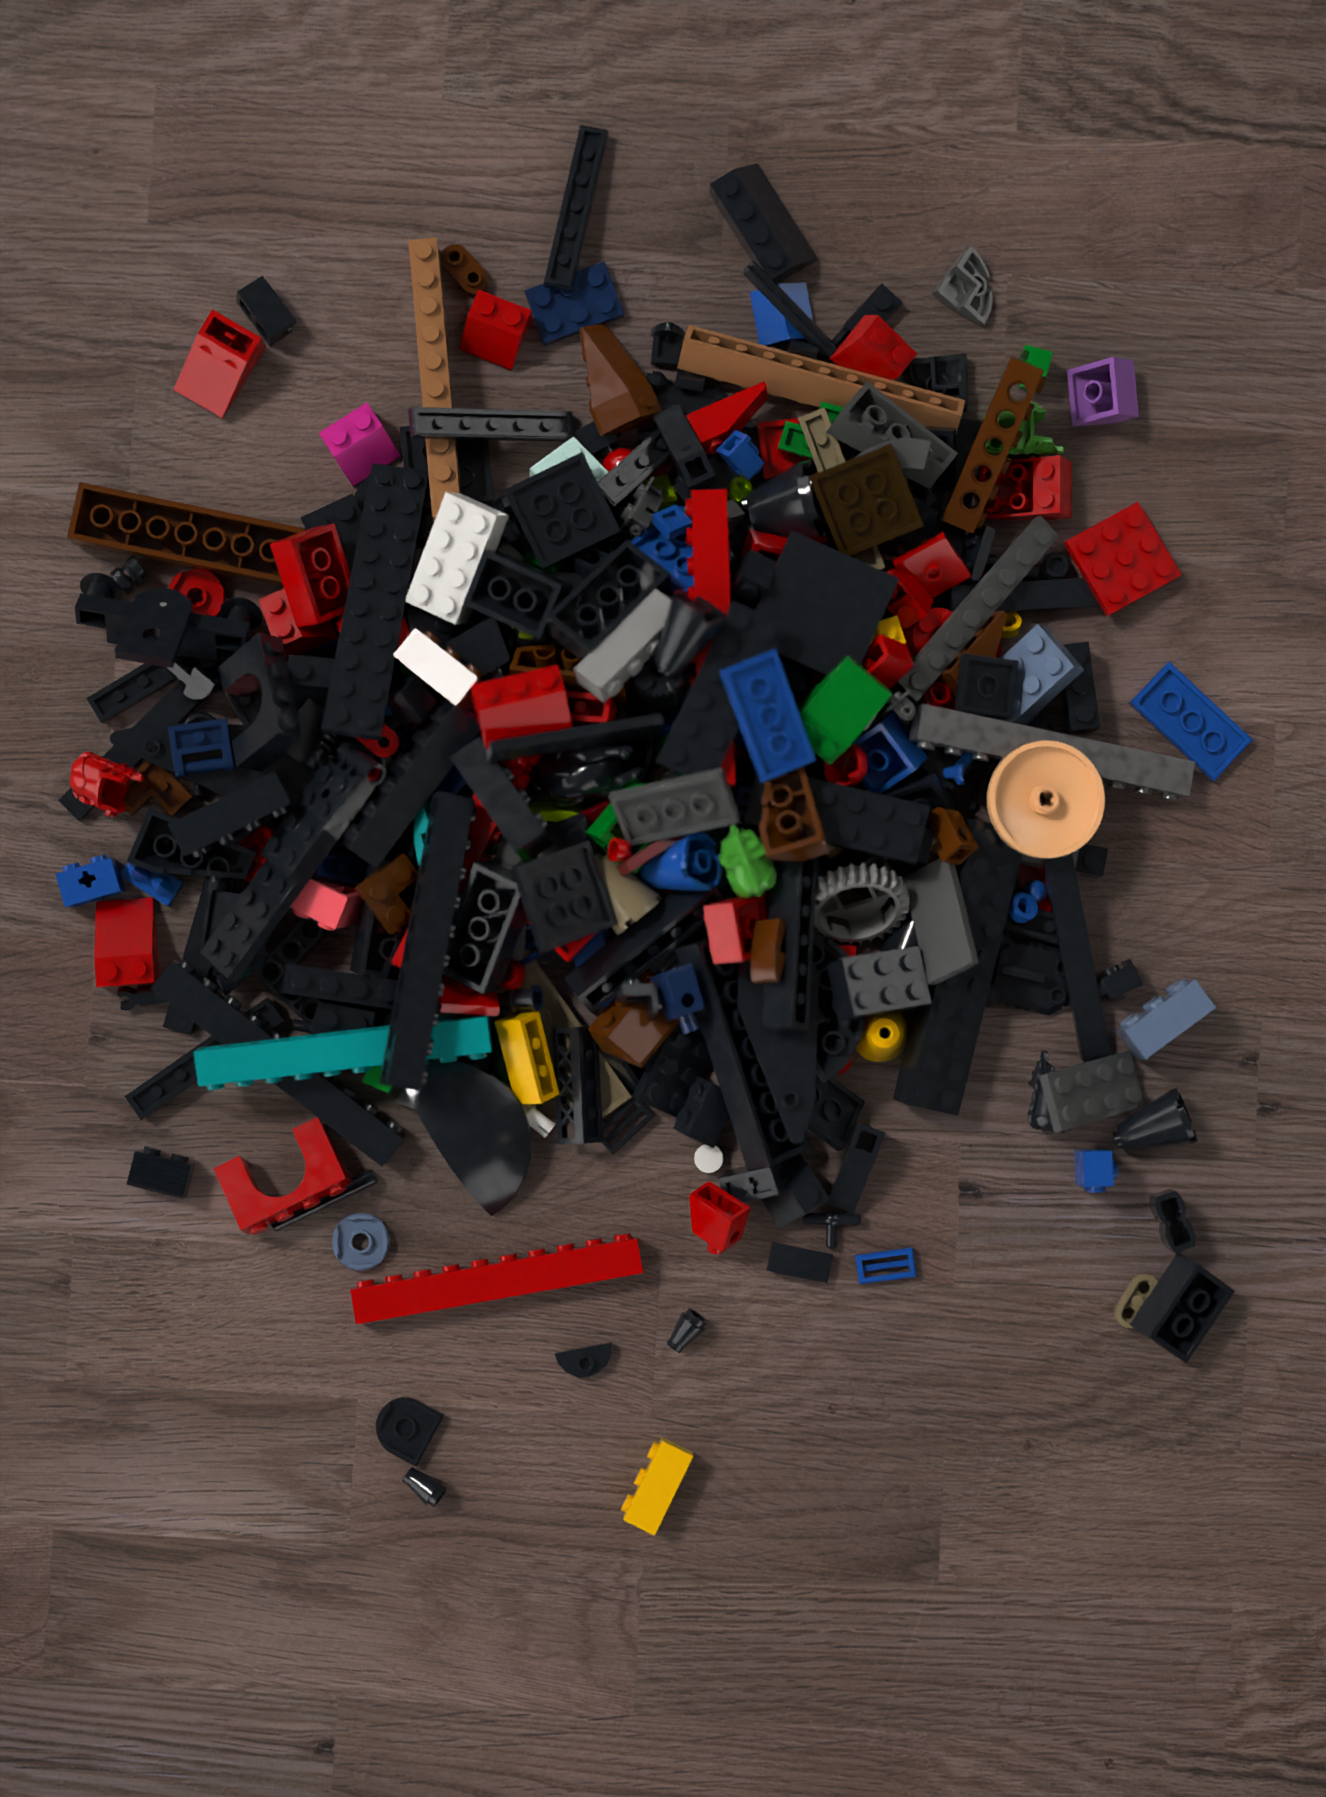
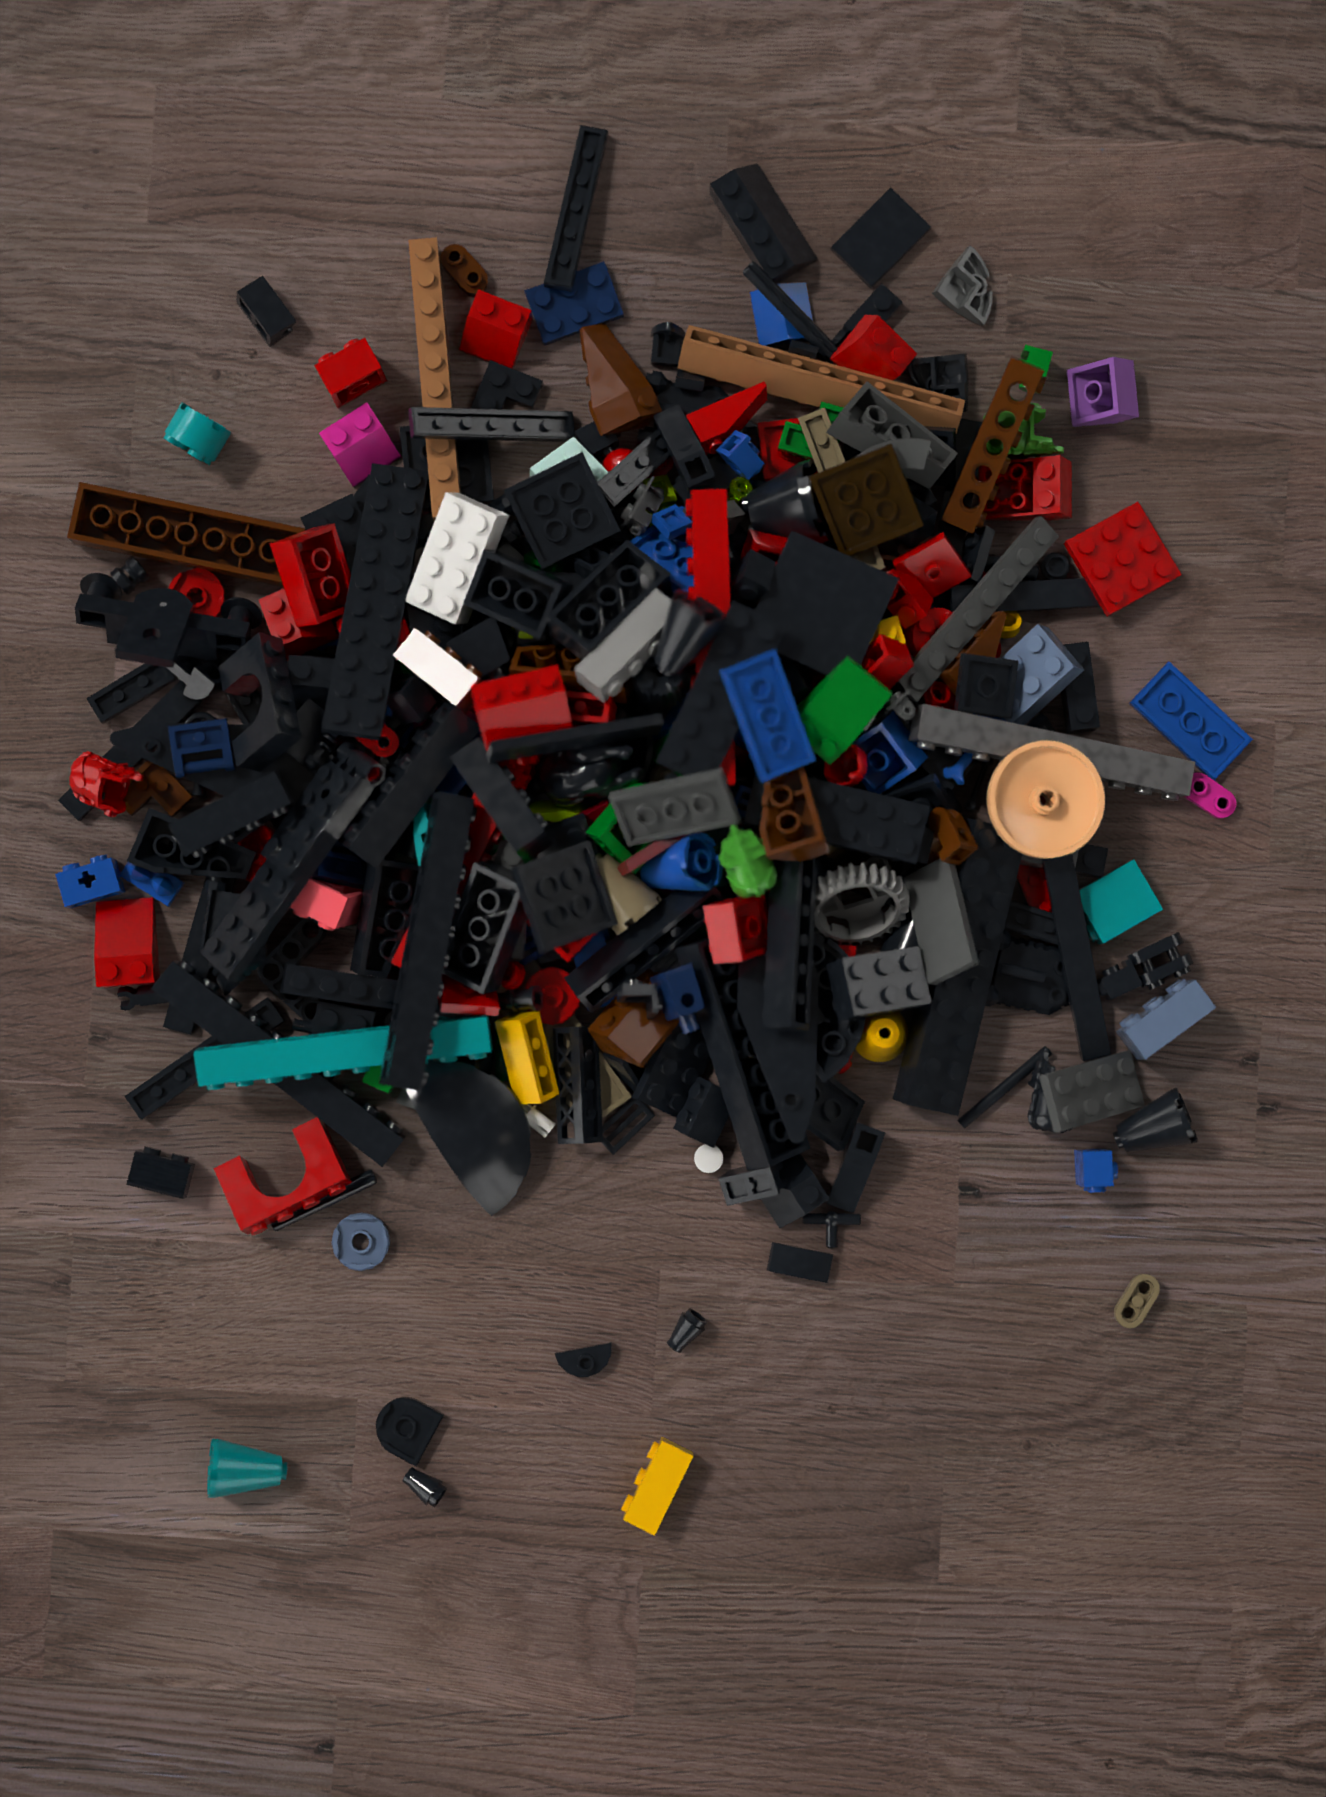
(197, 432): none -> teal brick
(219, 363): red slope -> none
(241, 1469): none -> teal cone
(350, 371): none -> red brick
(382, 890): reddish brown plate -> none
(497, 1279): red brick -> none
(506, 383): none -> black plate
(559, 998): none -> red tile
(619, 850): red hinge -> none
(717, 1217): red torso -> none
(766, 956): reddish brown slope -> none
(880, 237): none -> black tile
(881, 1254): blue tile -> none
(1003, 1088): none -> black bar
(1024, 904): blue plate -> none
(1117, 902): none -> teal brick
(1170, 1212): black brick -> none
(1177, 965): none -> black brick
(1182, 1307): black brick -> none
(1209, 796): none -> dark pink plate

